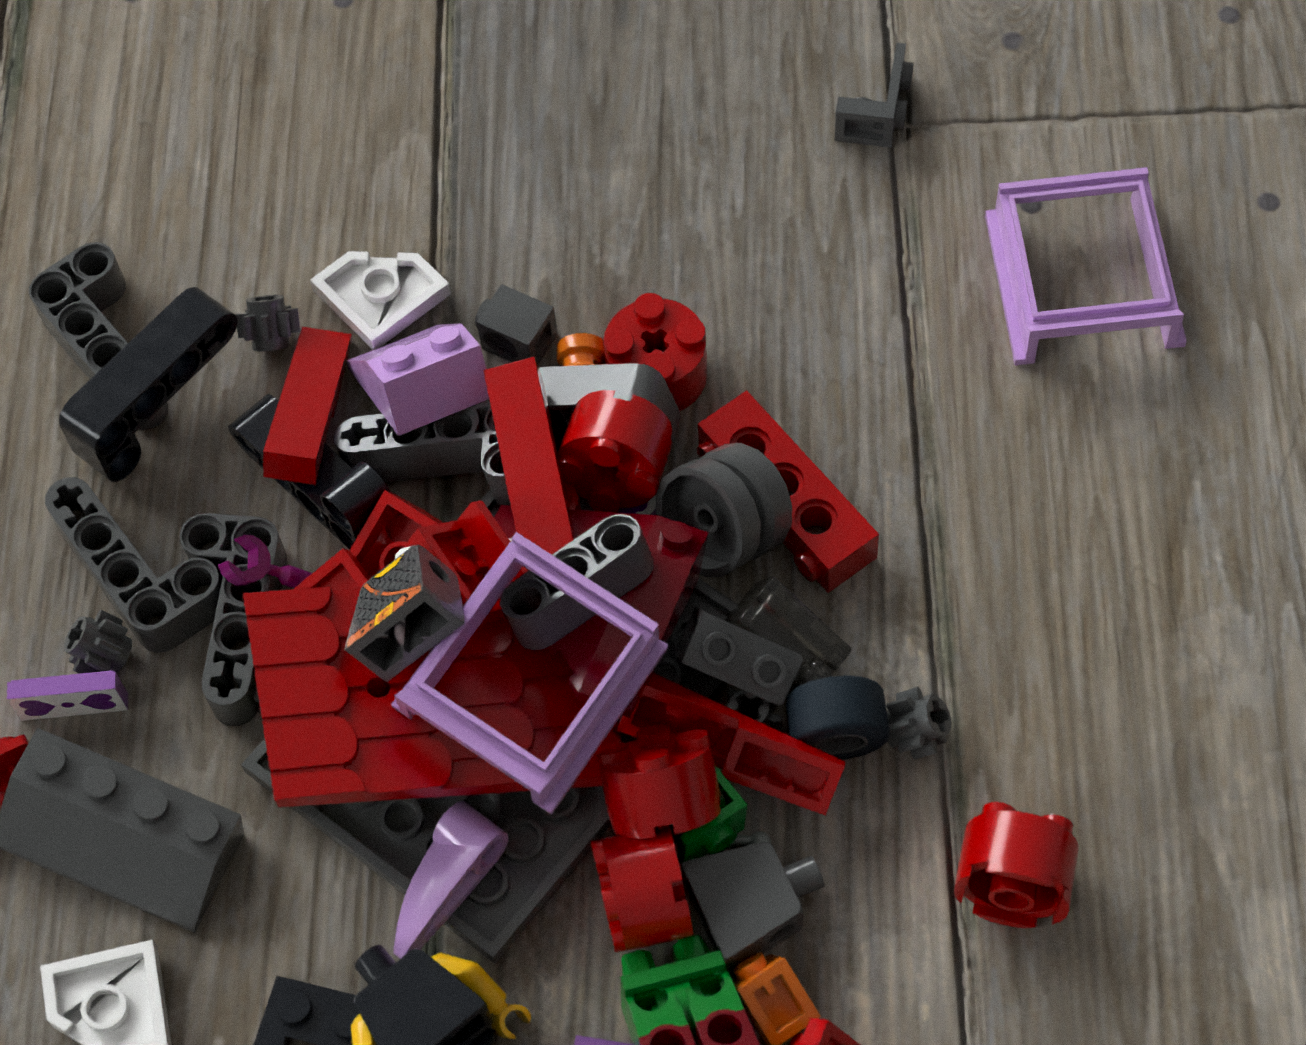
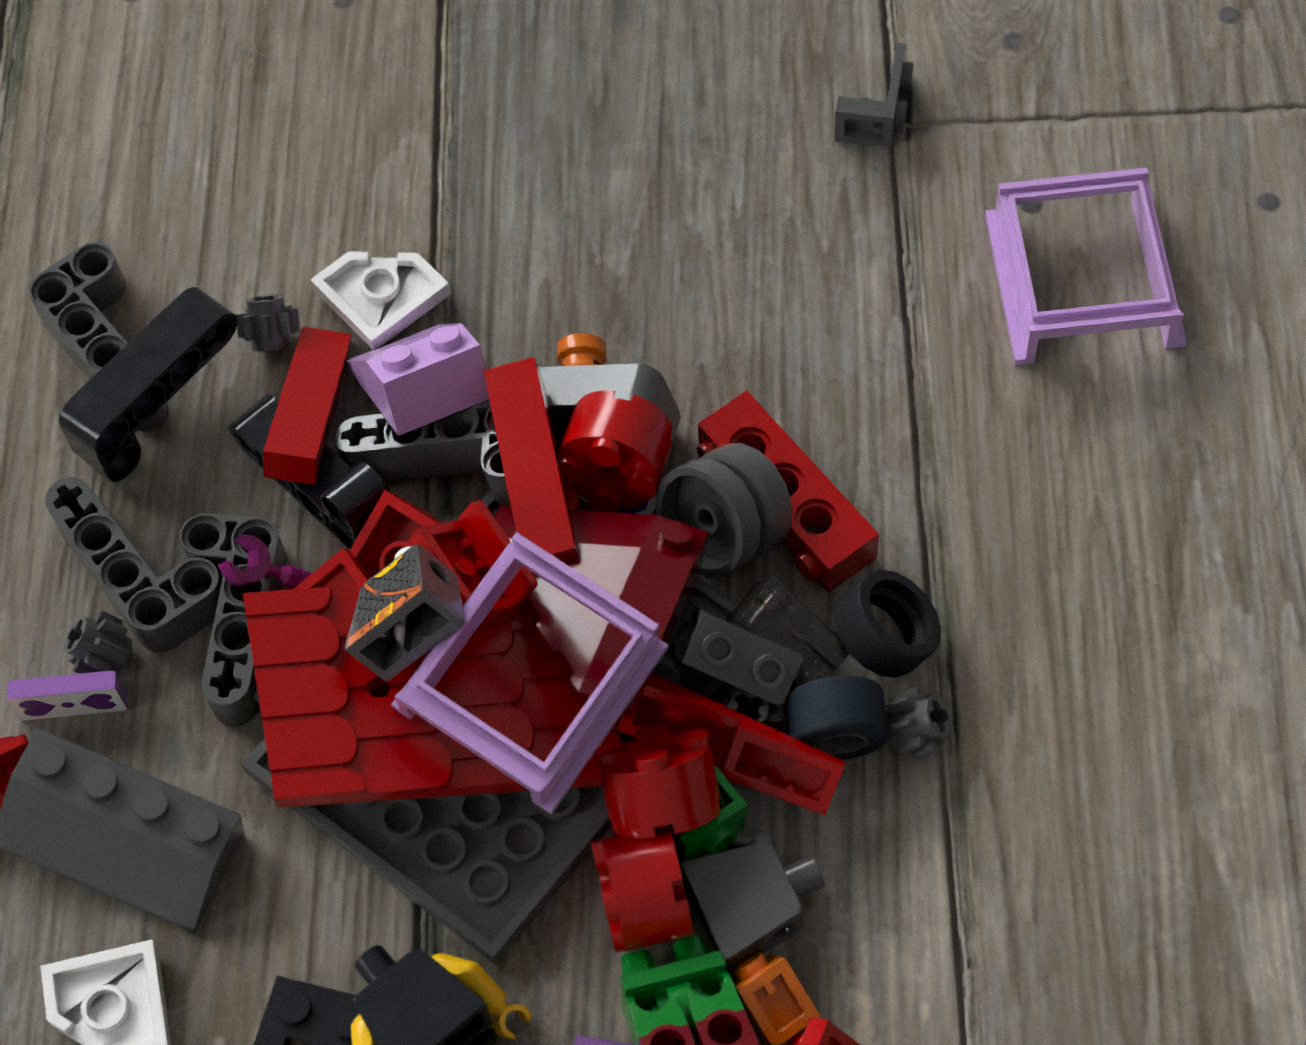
(455, 863): lavender piece -> none
(515, 325): dark grey brick -> none
(608, 554): dark grey beam -> none
(663, 337): red brick -> none
(869, 641): none -> black tyre
(1017, 866): red brick -> none

